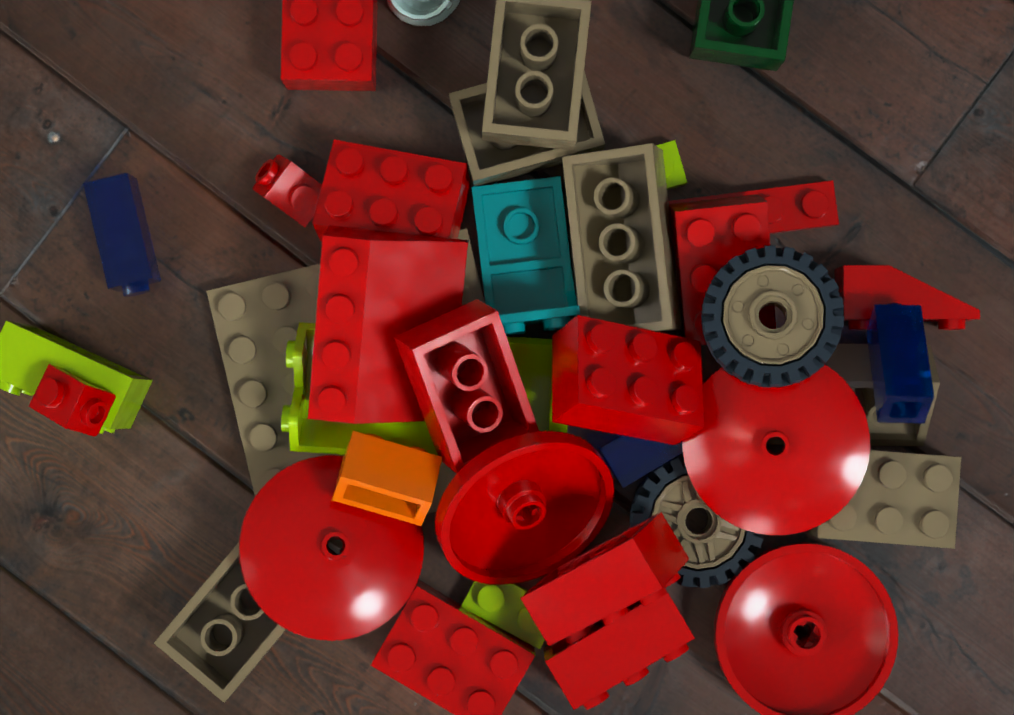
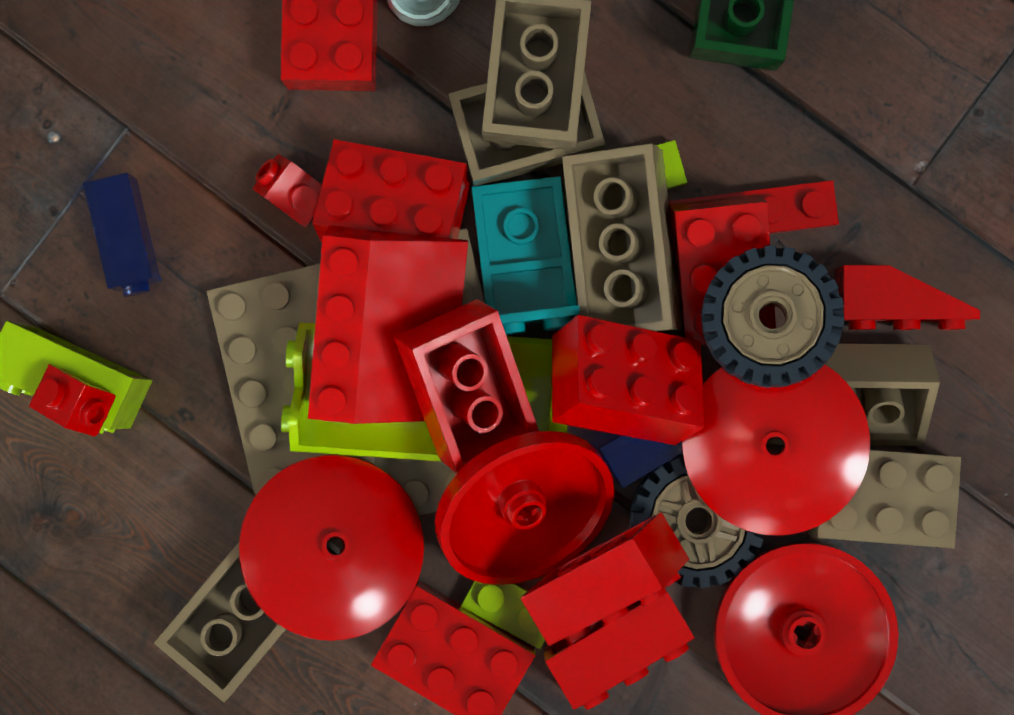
(387, 478): orange brick -> none
(899, 363): clear blue brick -> none

